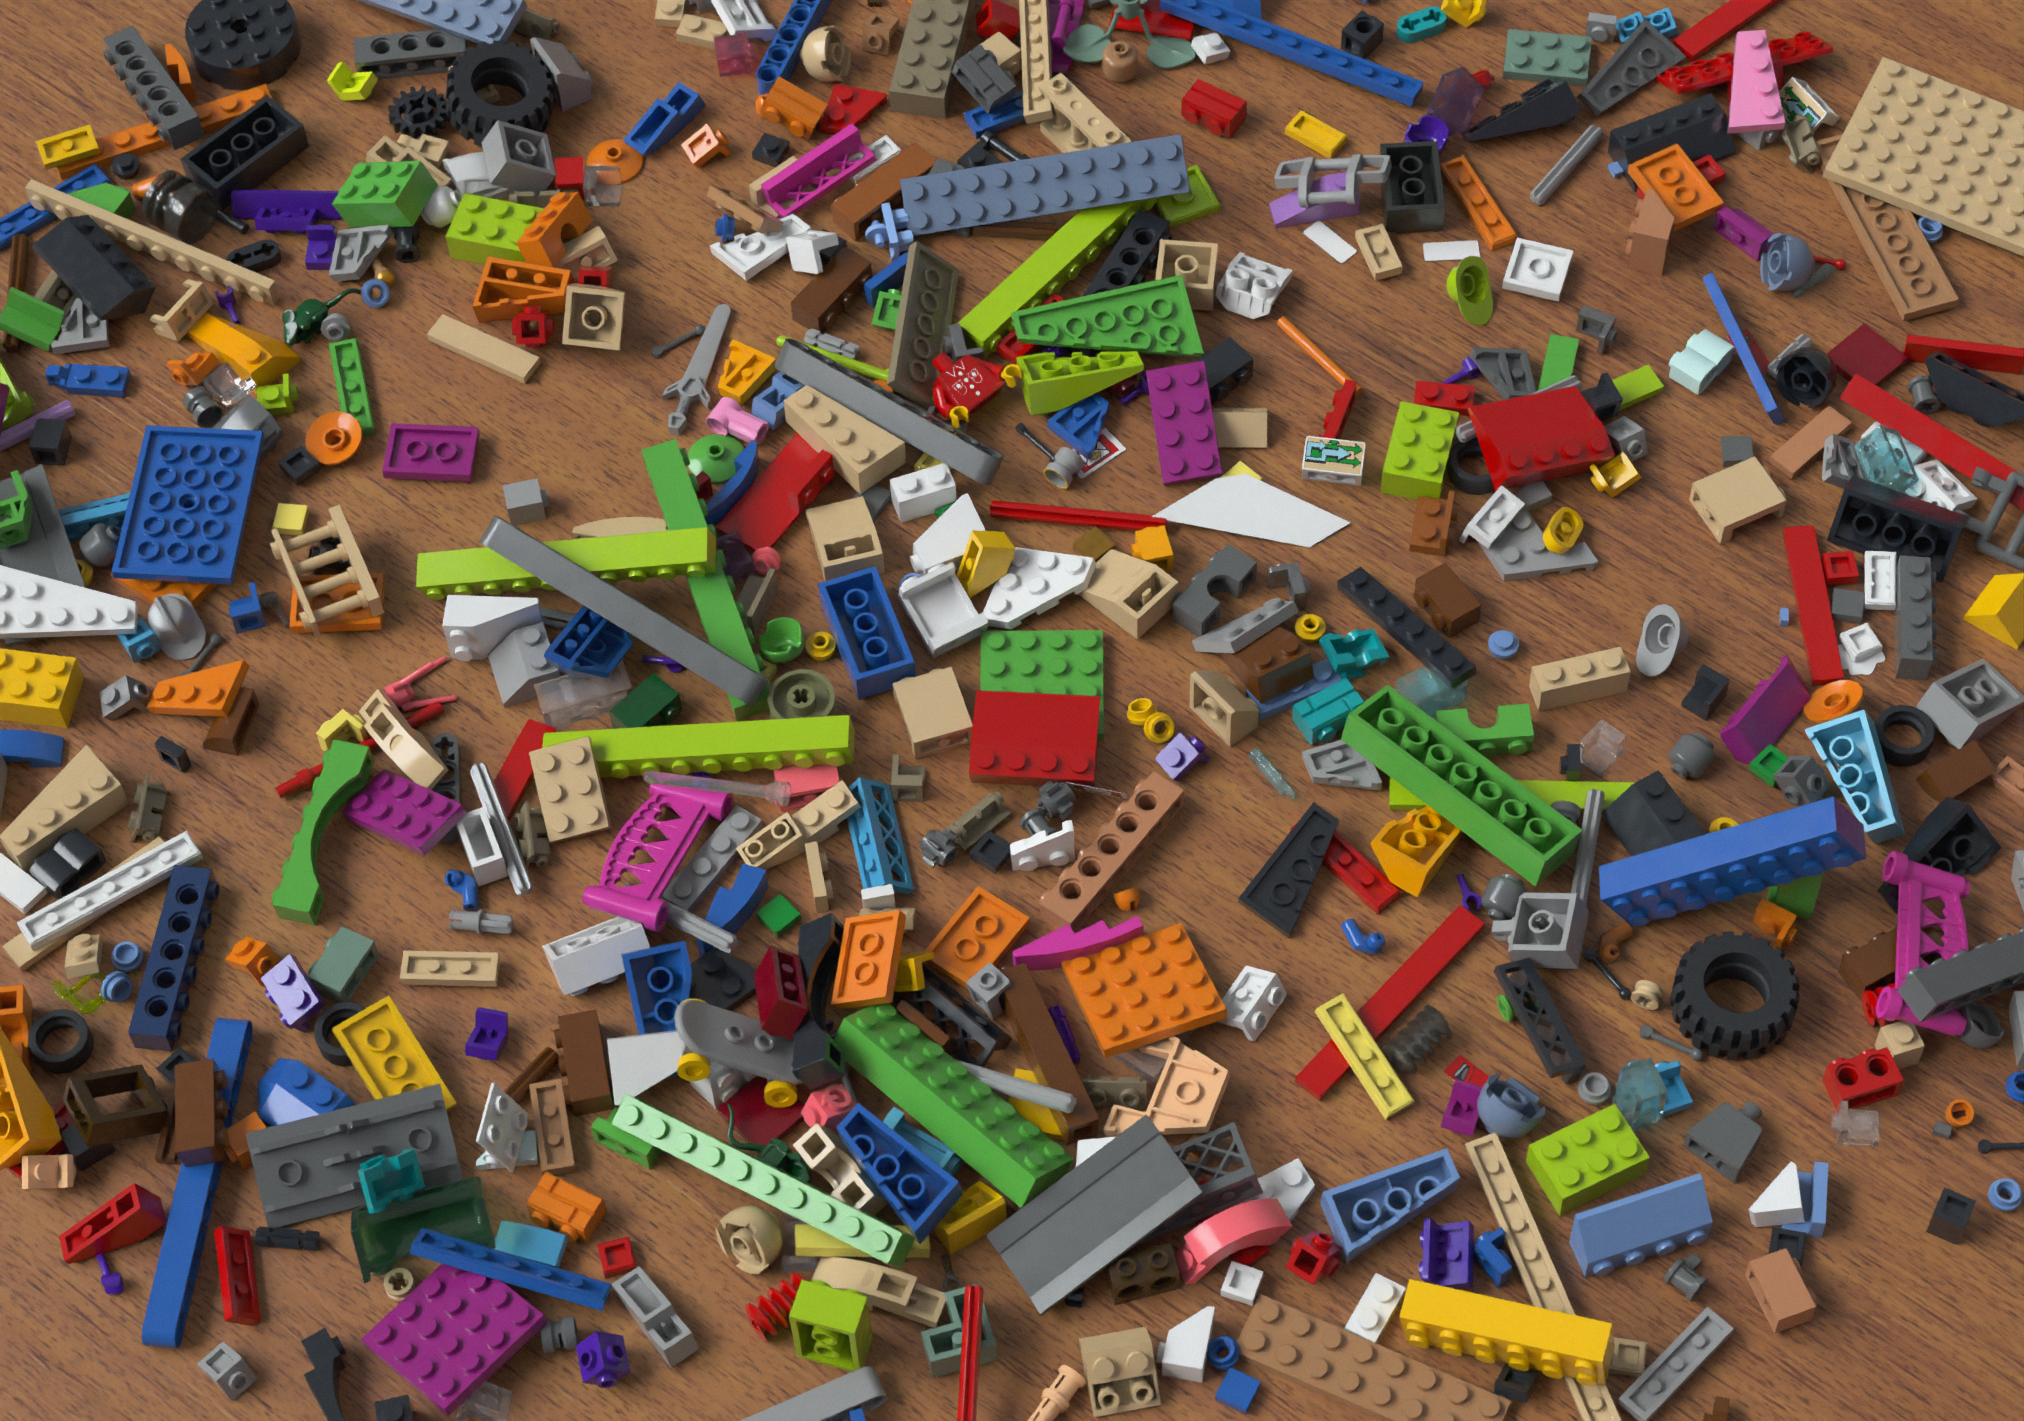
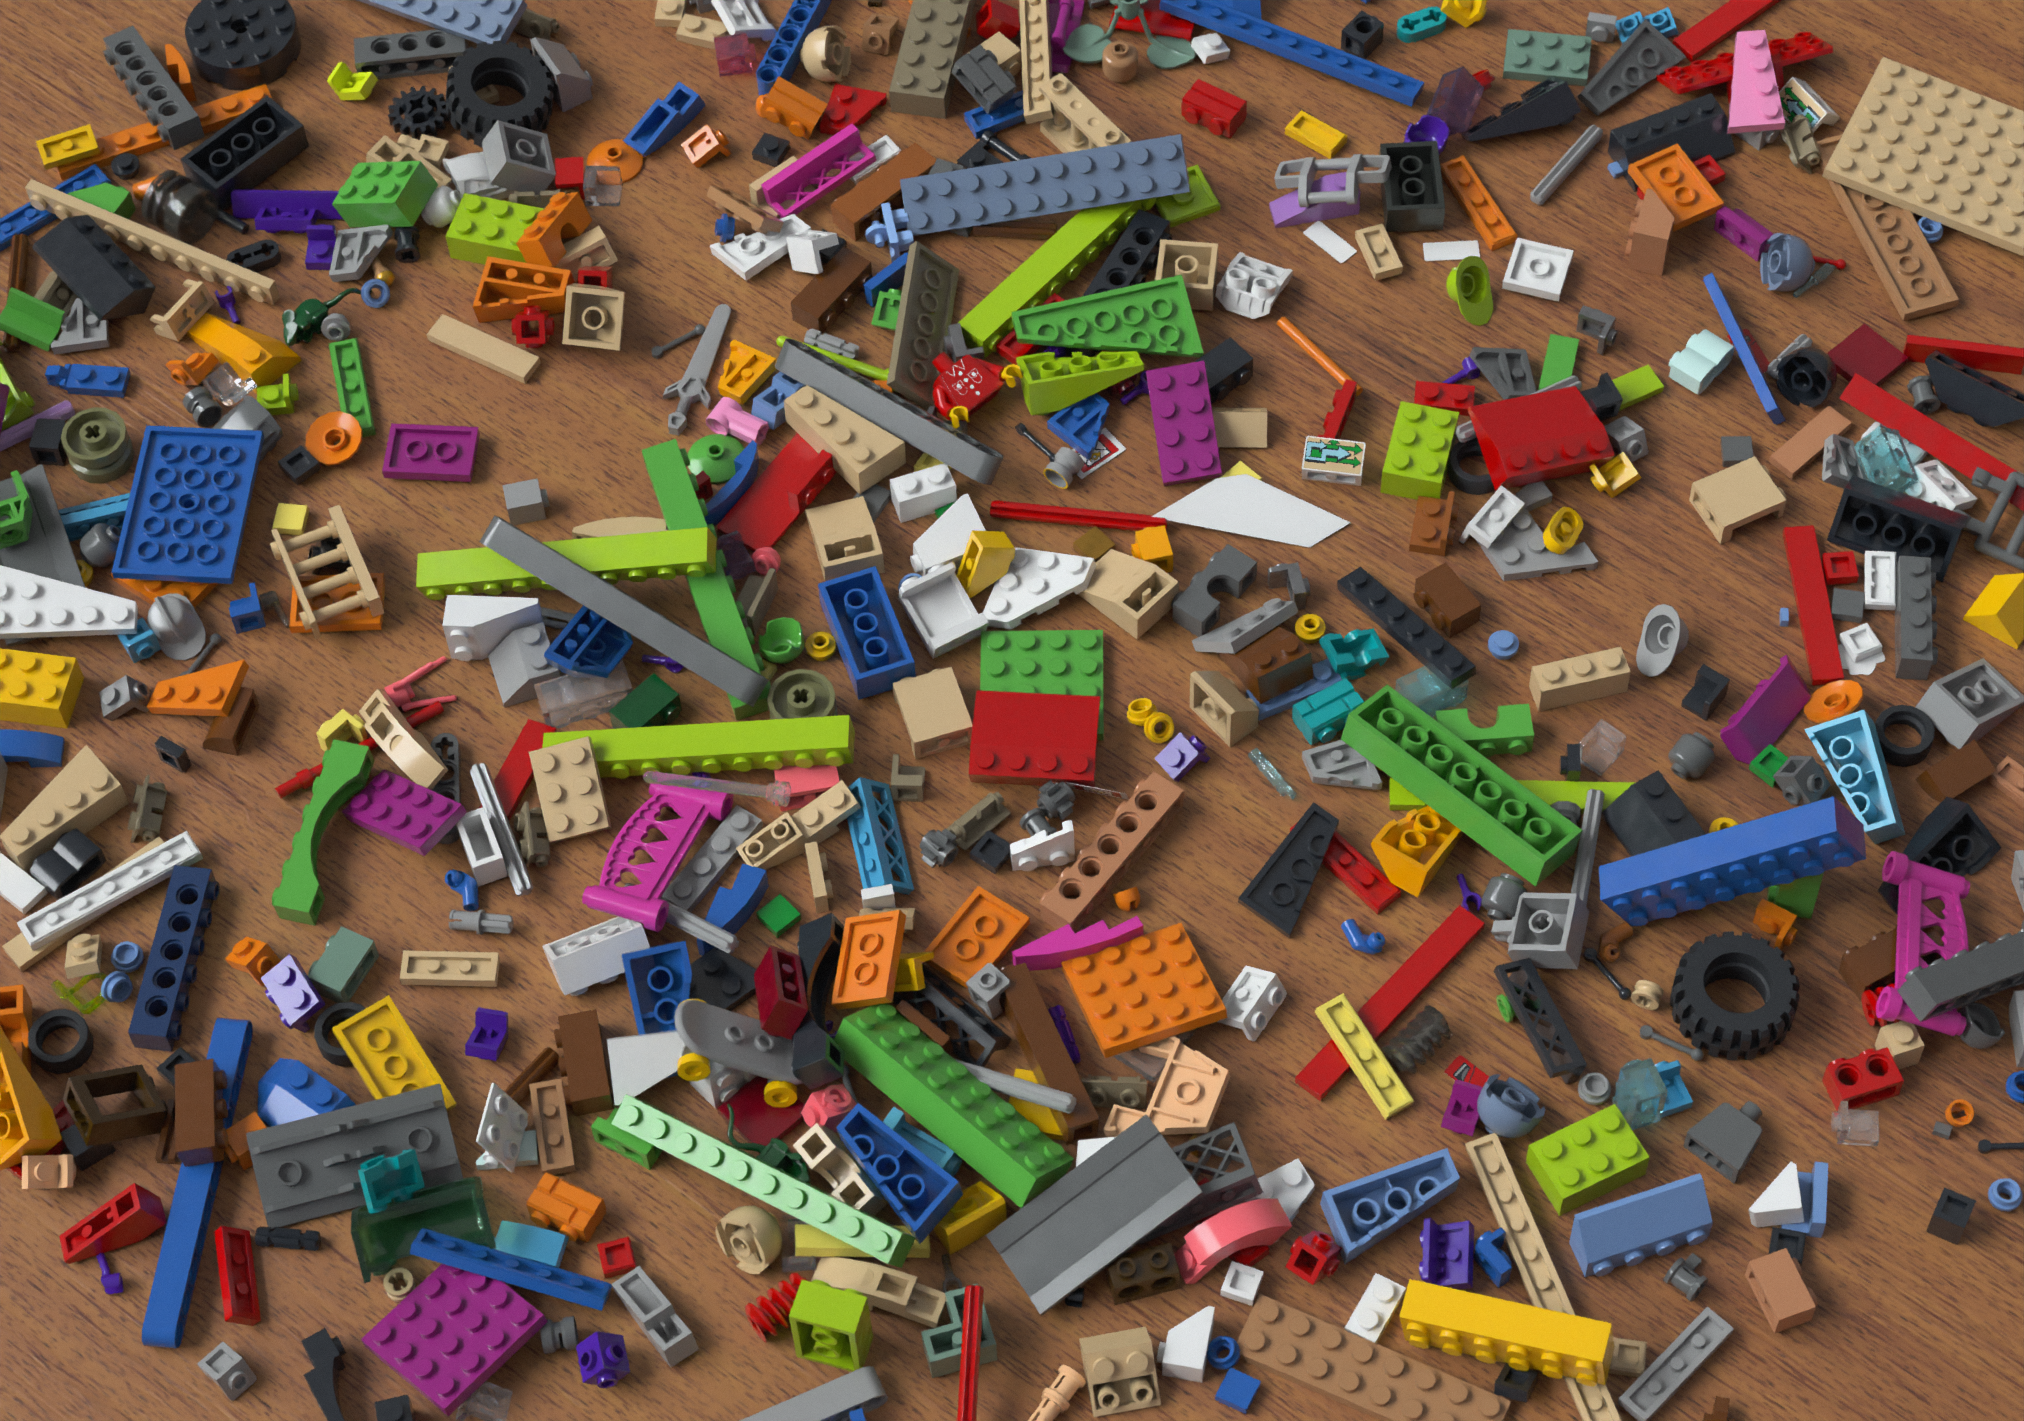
(98, 445): none -> olive wheel

